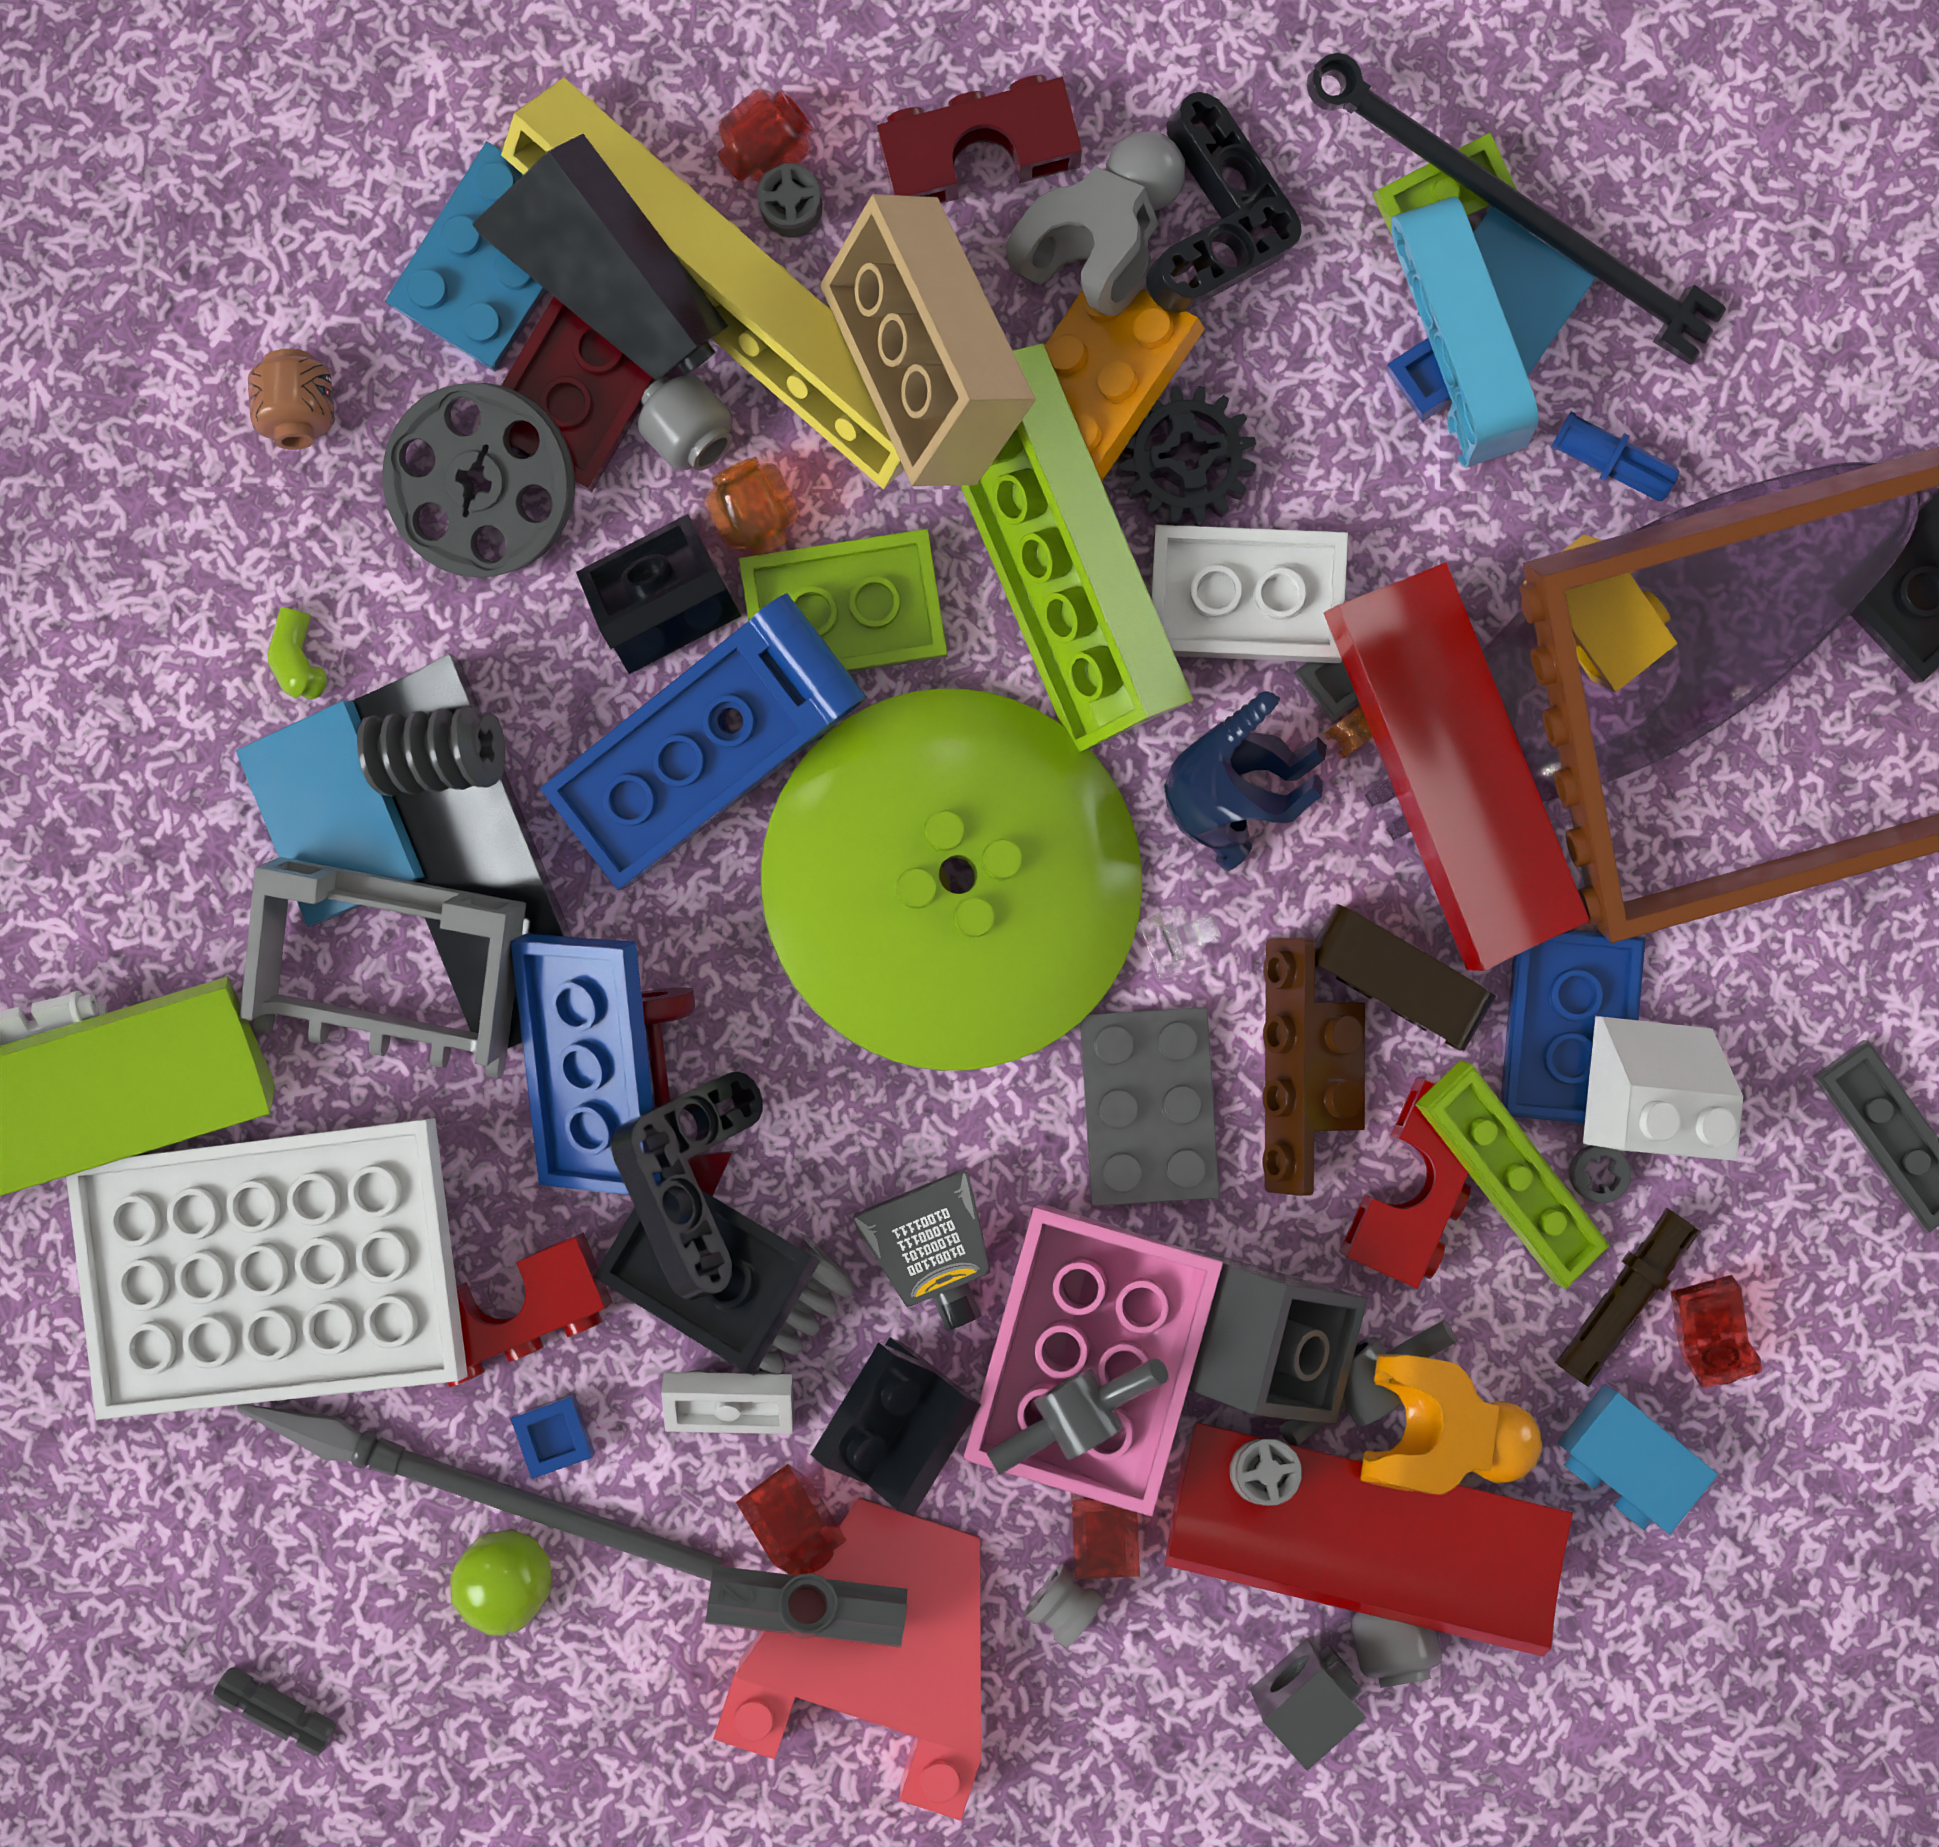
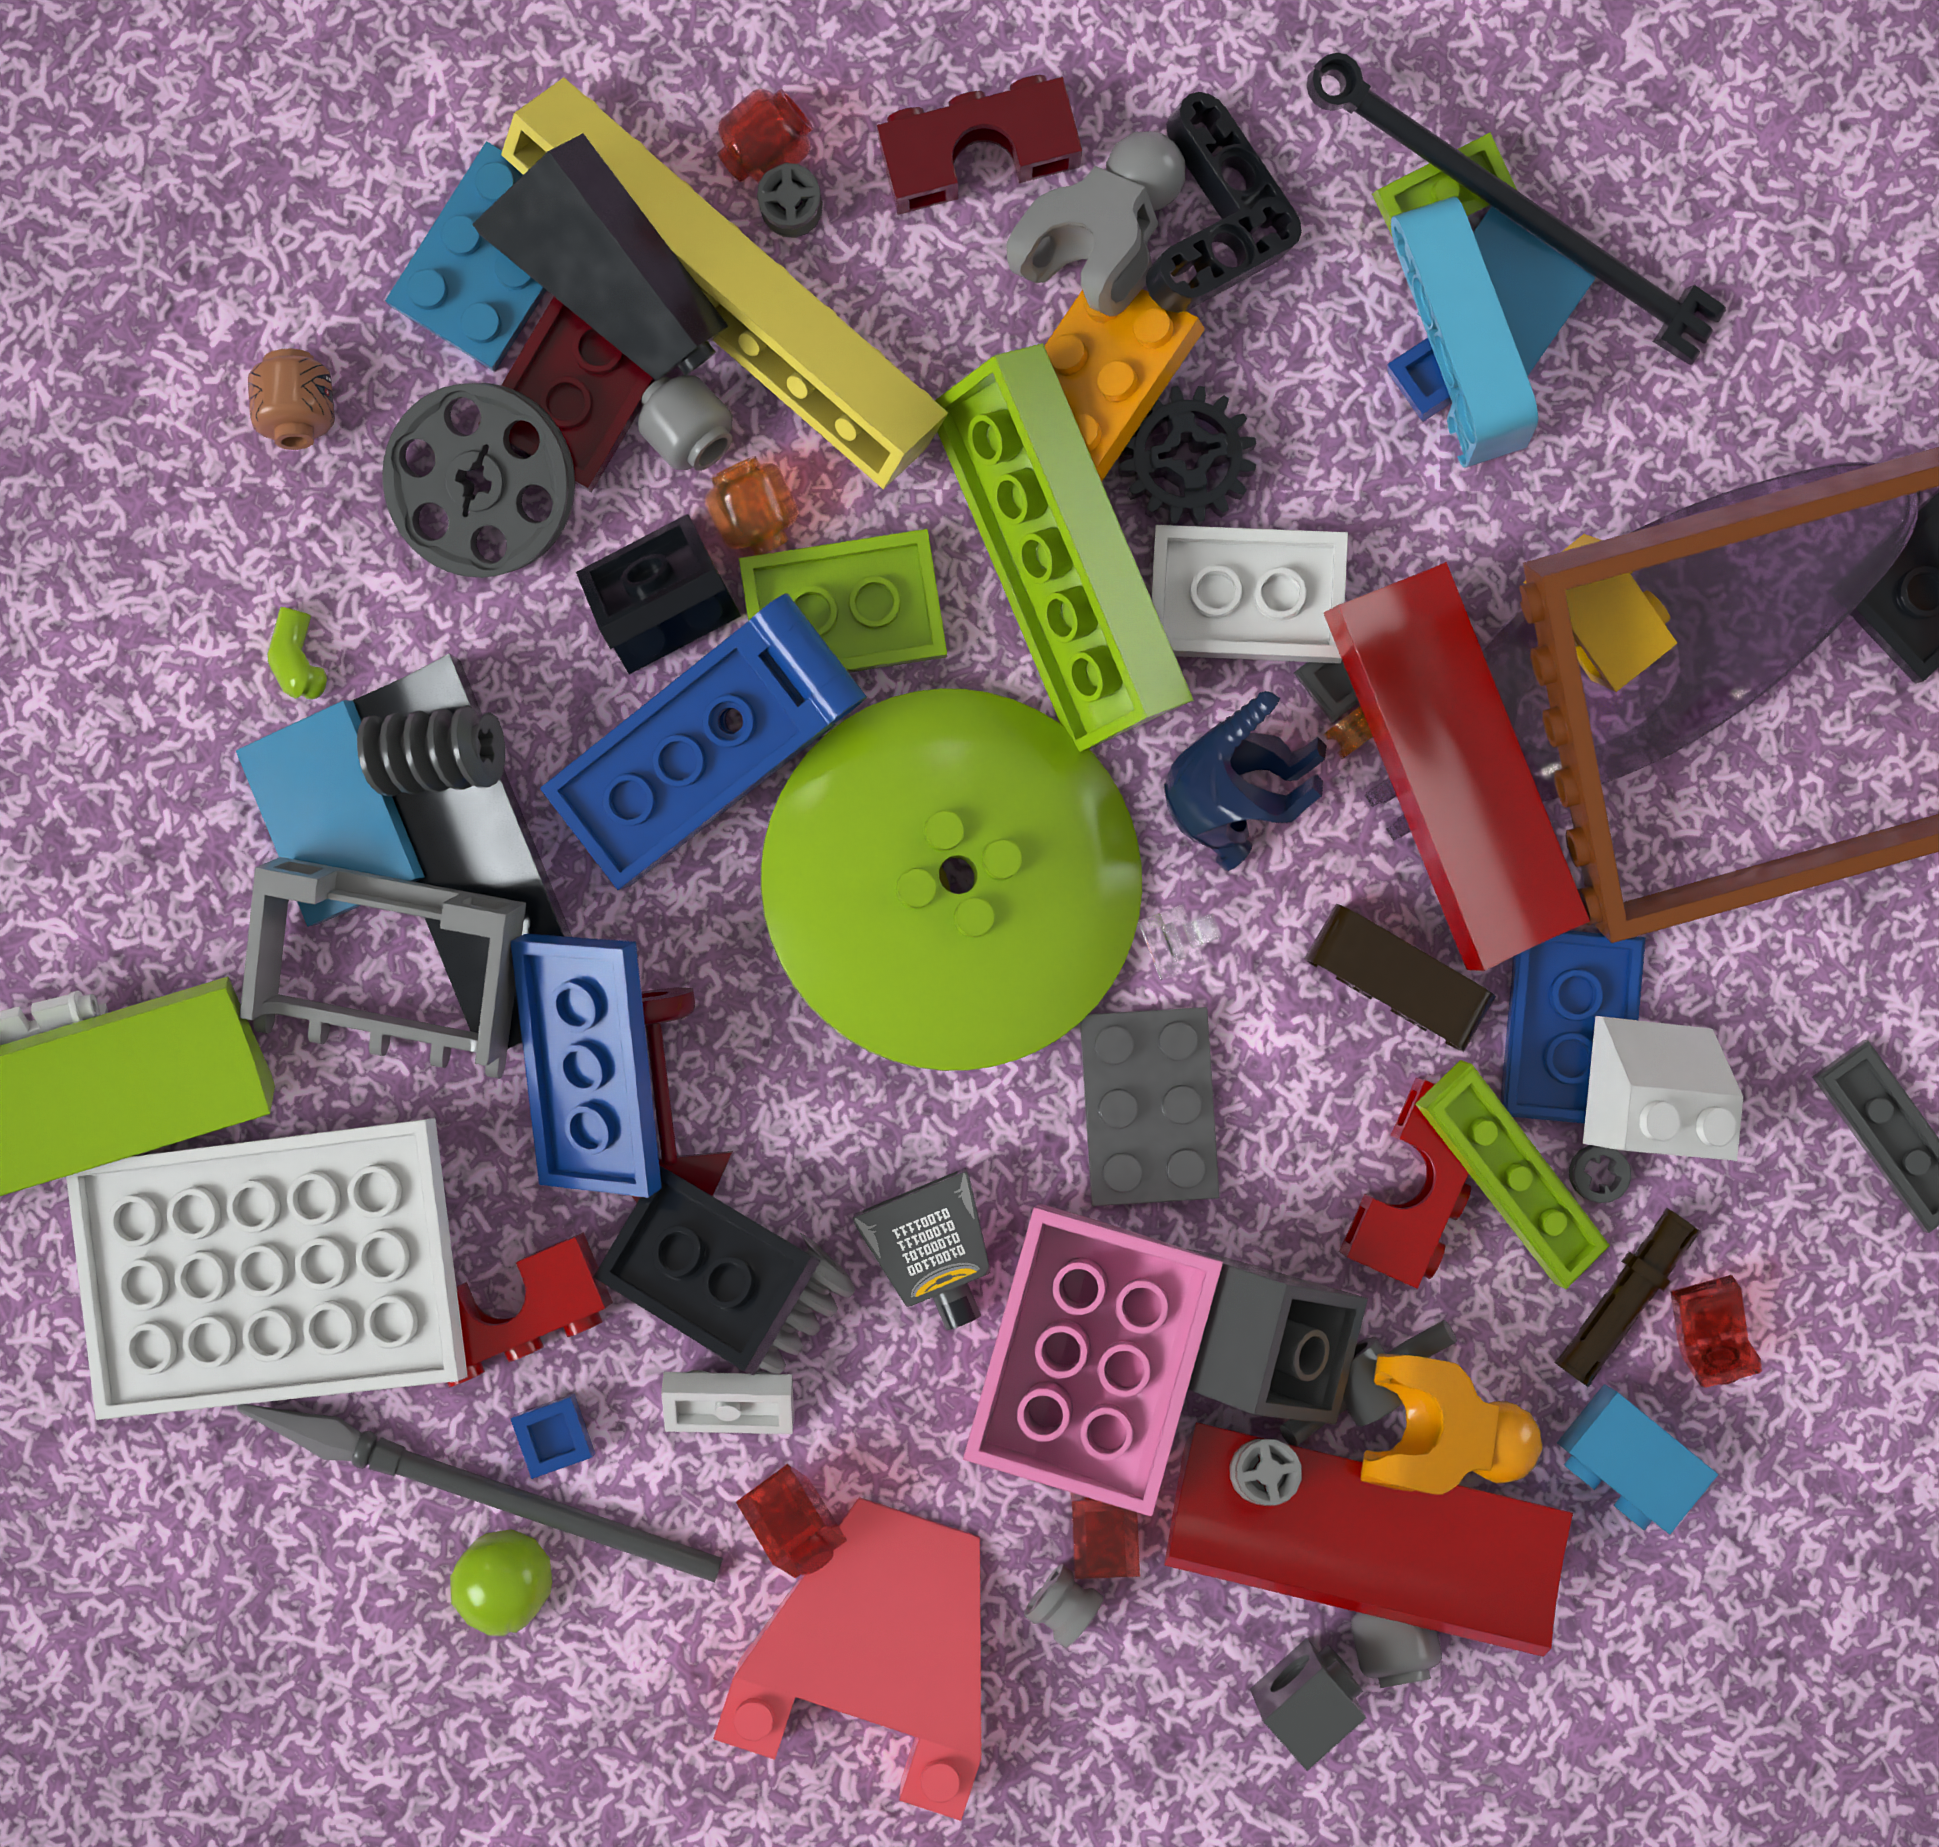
(274, 1711): dark grey axle -> none
(669, 1155): black beam -> none
(851, 1609): dark grey piece -> none
(896, 1426): black bracket -> none
(926, 341): tan brick -> none
(1078, 1414): dark grey piece -> none
(1309, 1066): reddish brown bracket -> none
(1616, 457): blue axle -> none

